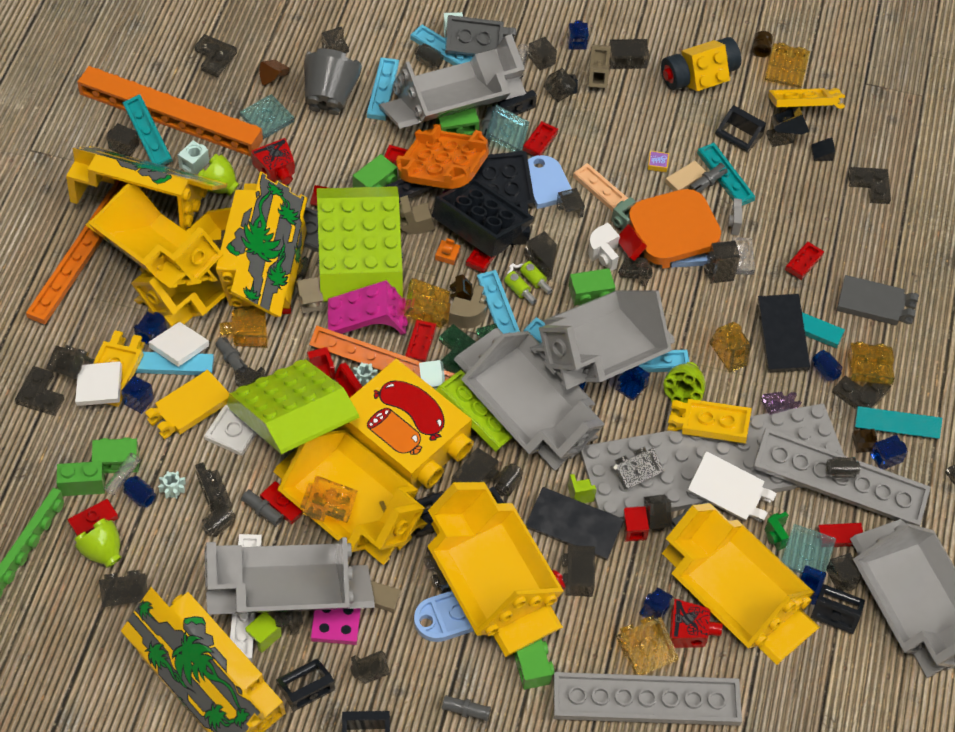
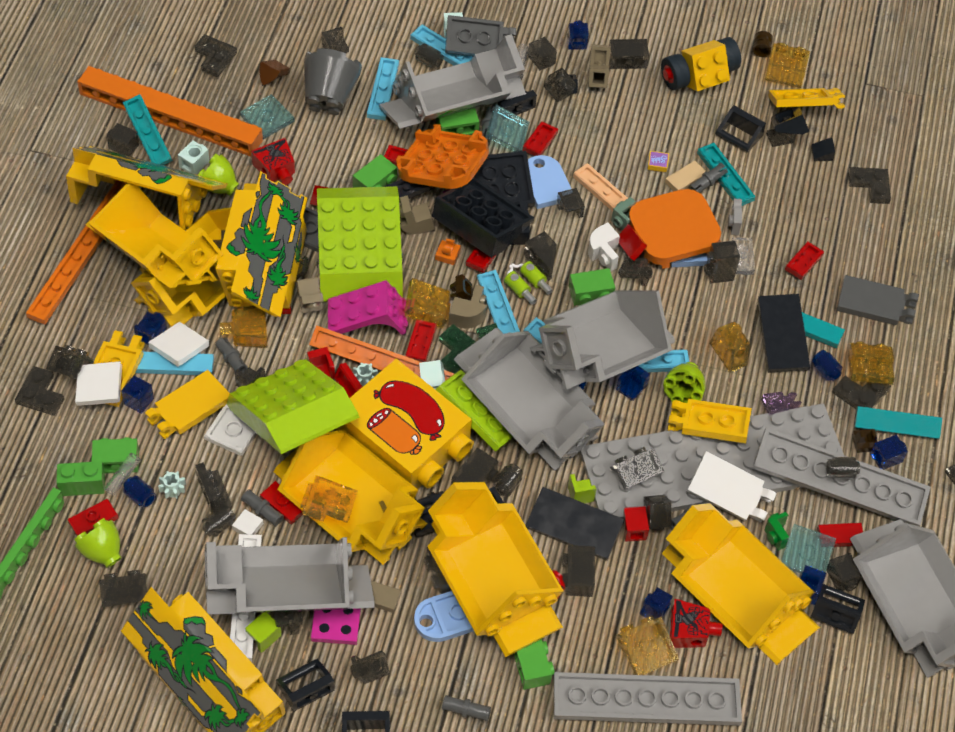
(247, 523): none -> white tile

